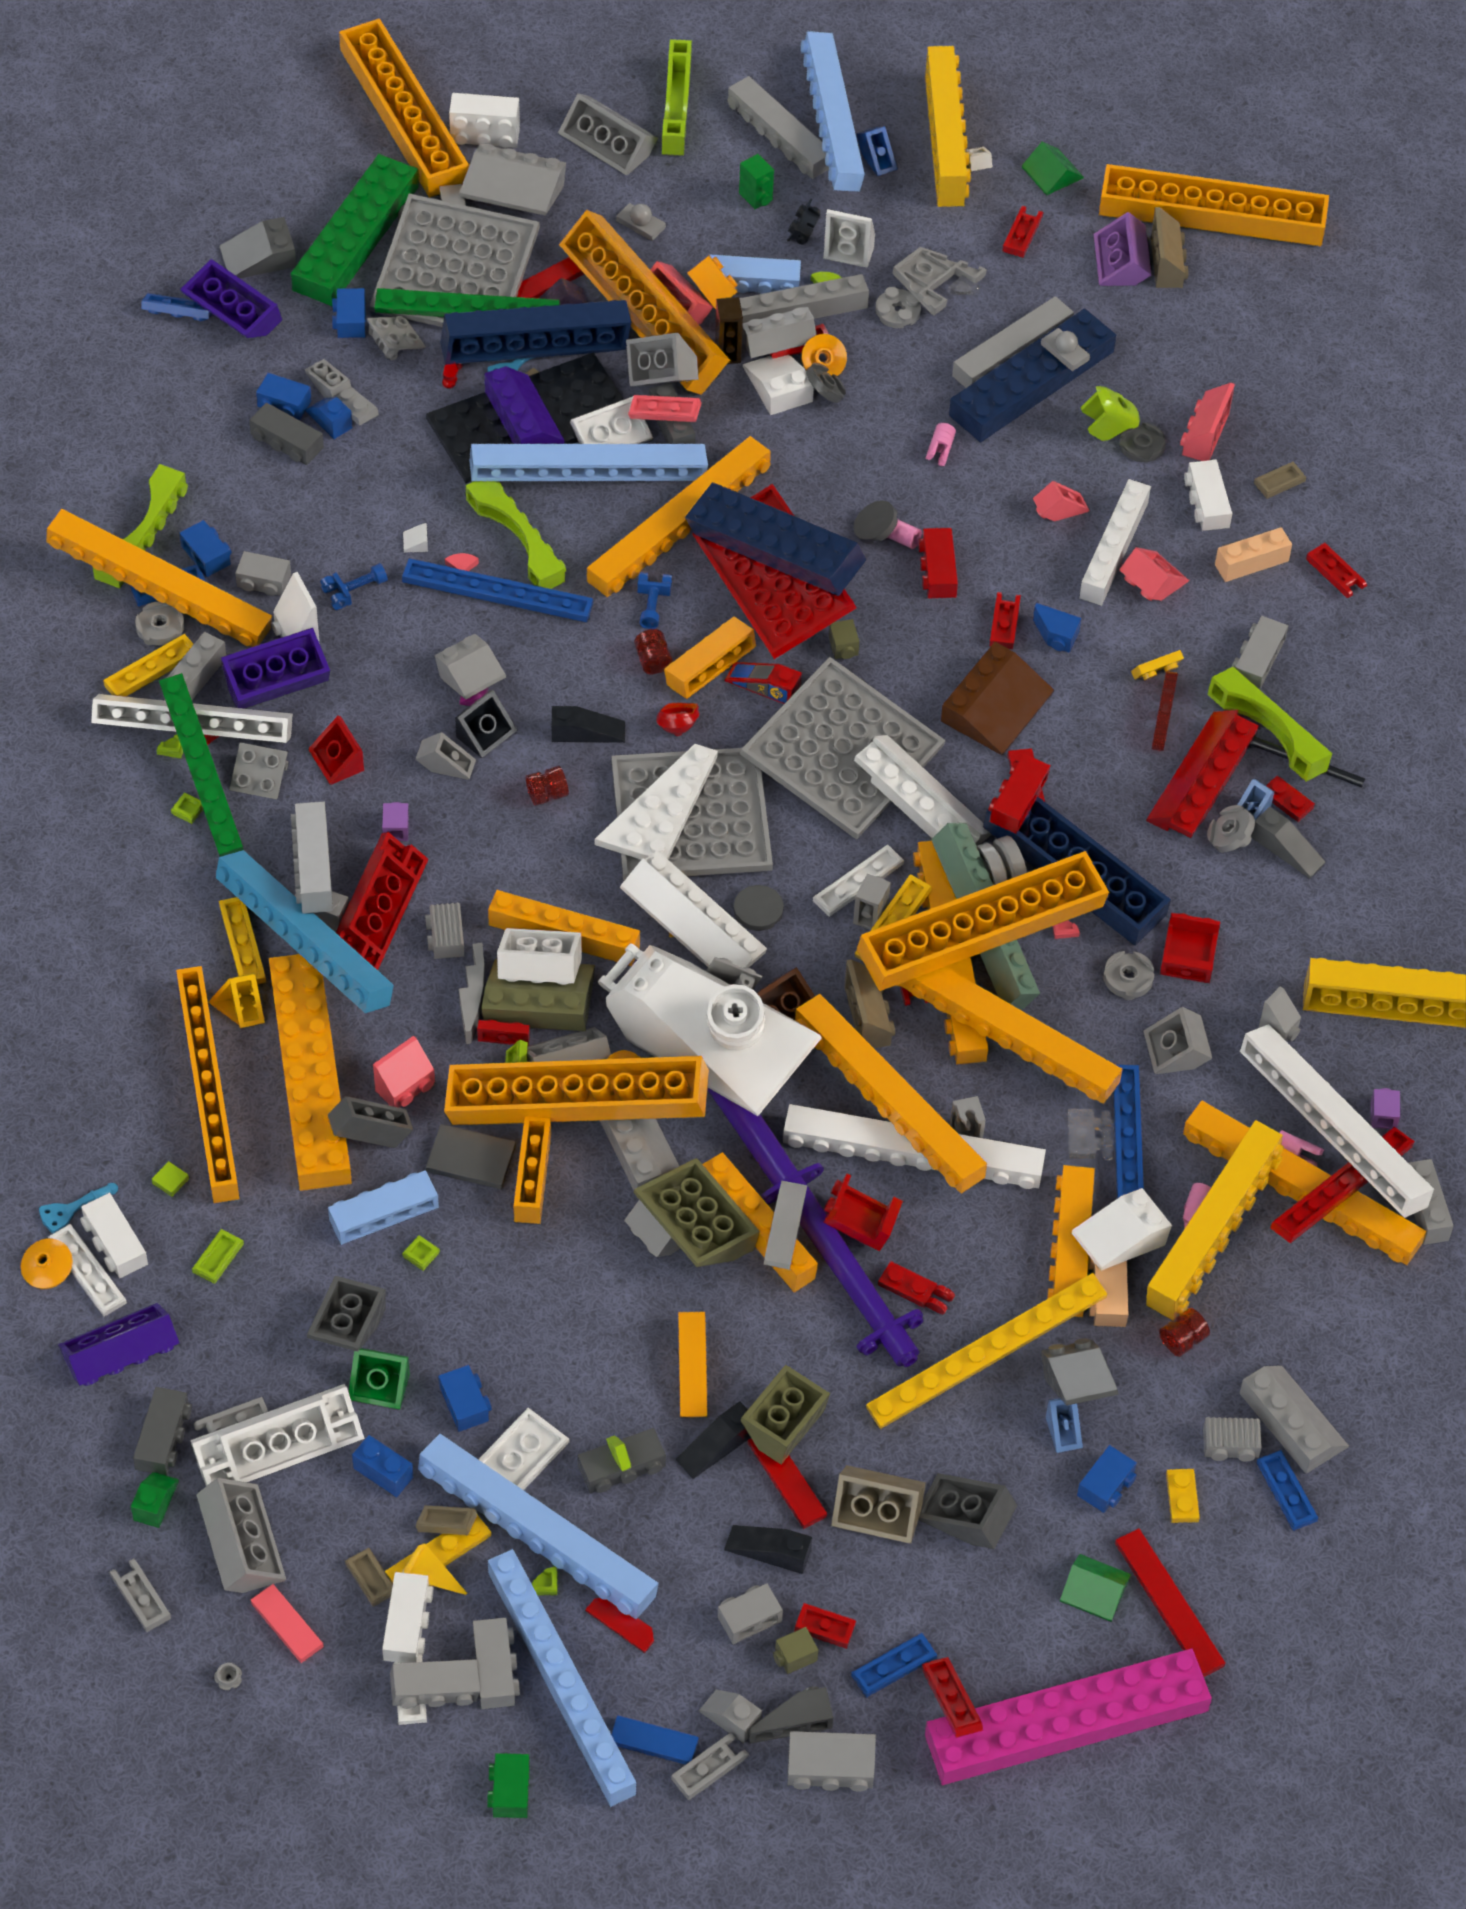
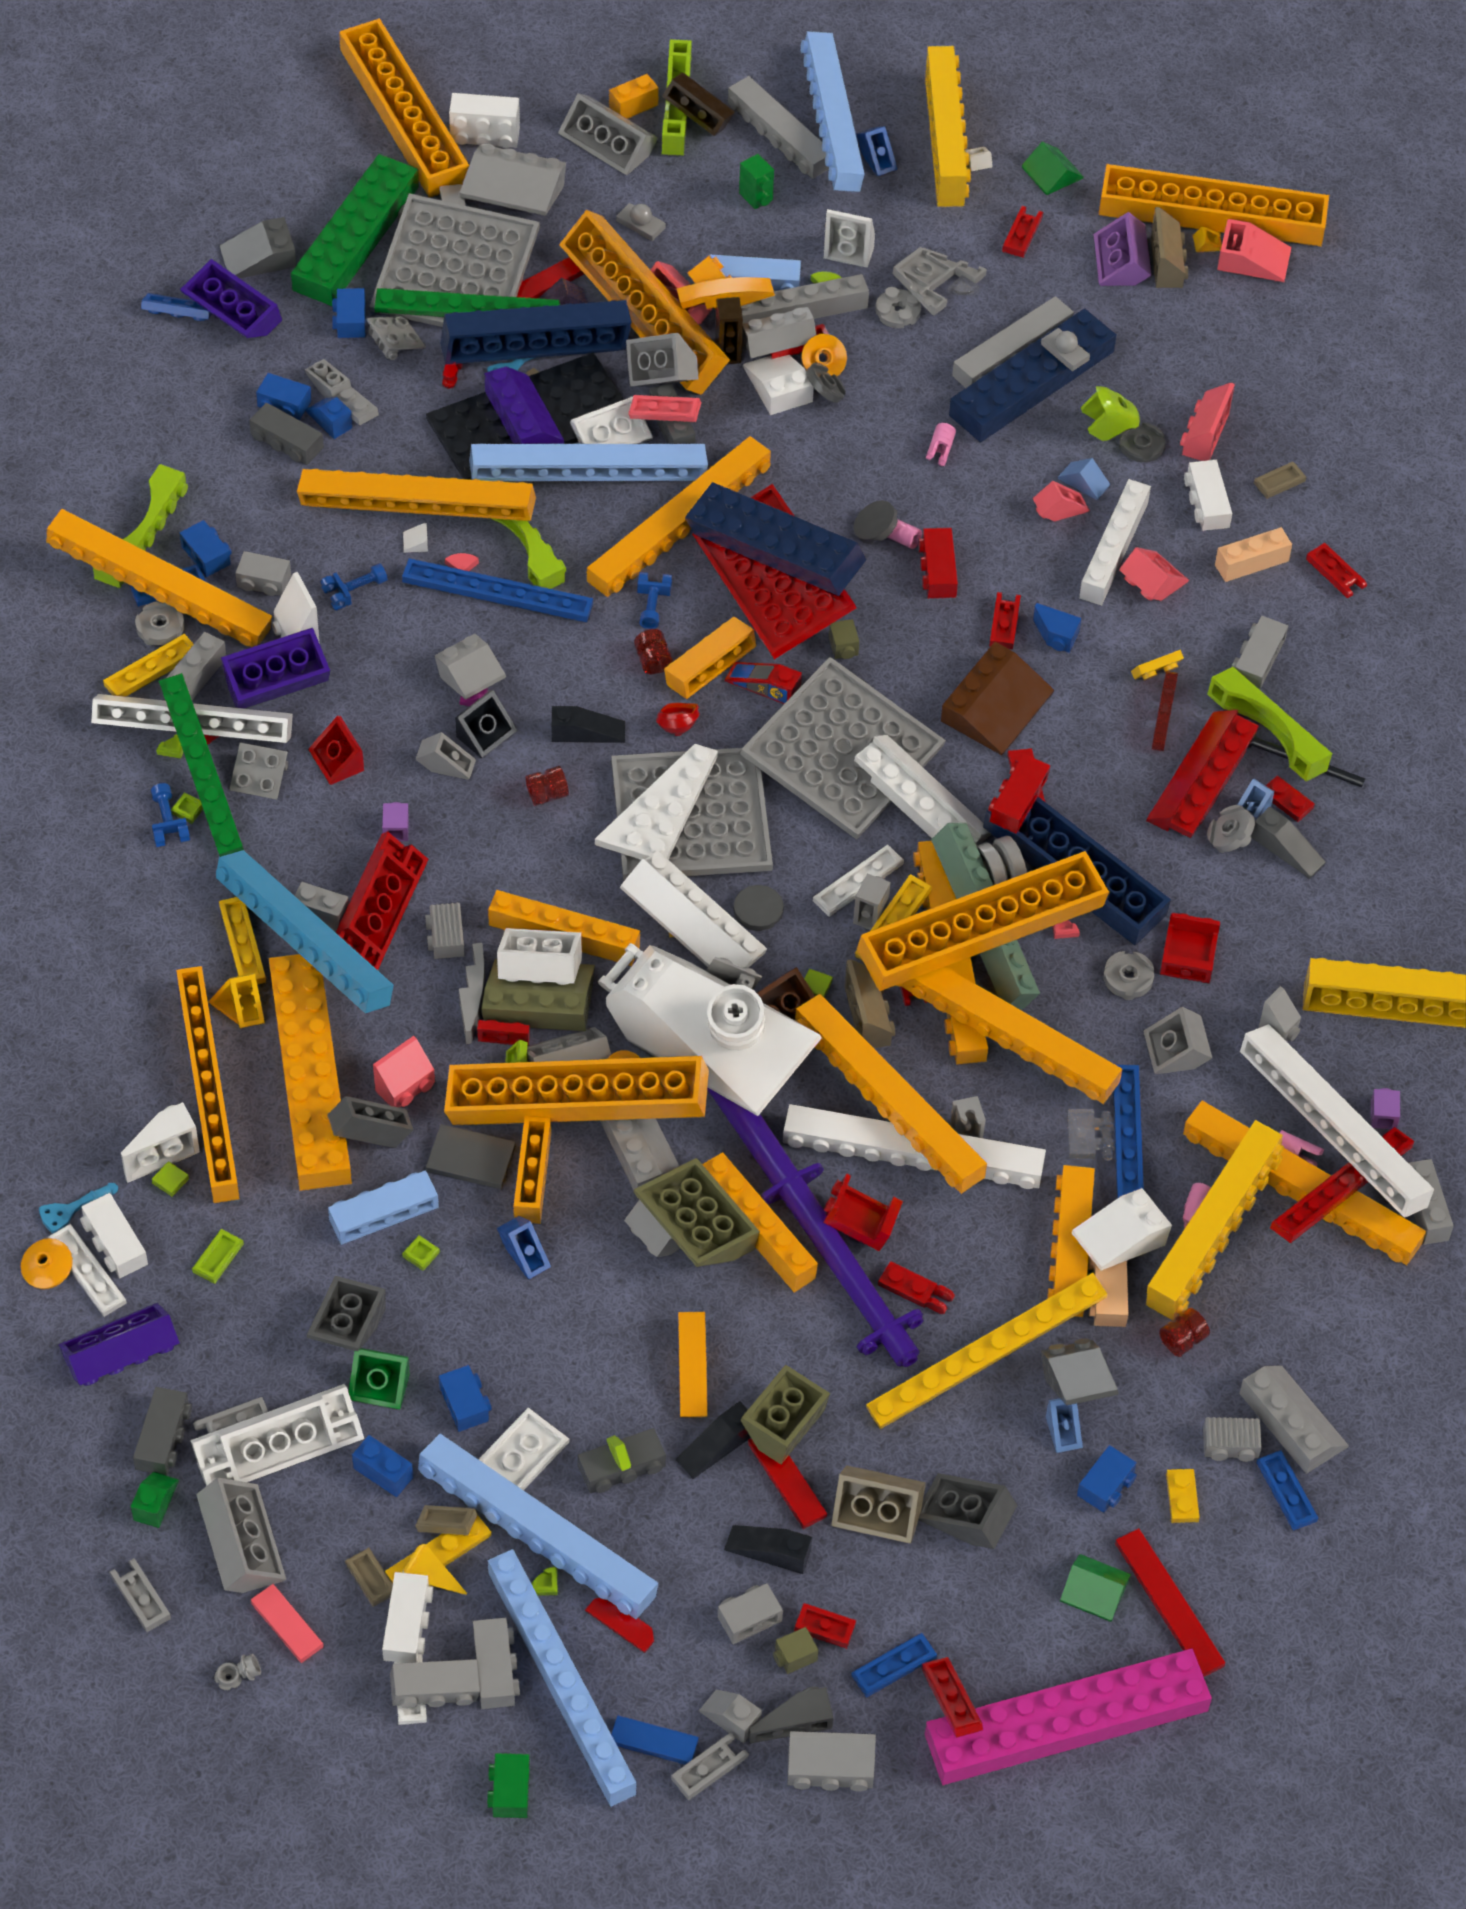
(161, 794): none -> blue bar
(165, 1138): none -> white slope
(249, 1667): none -> light grey plate
(311, 857): light grey brick -> none
(416, 494): none -> light orange brick
(524, 1246): none -> blue slope
(634, 96): none -> light orange brick
(698, 104): none -> dark brown brick
(747, 288): none -> light orange slope
(785, 1225): light grey slope -> none
(806, 216): black hinge -> none
(818, 982): none -> lime tile
(1085, 477): none -> medium blue slope
(1207, 240): none -> yellow slope
(1253, 252): none -> coral slope

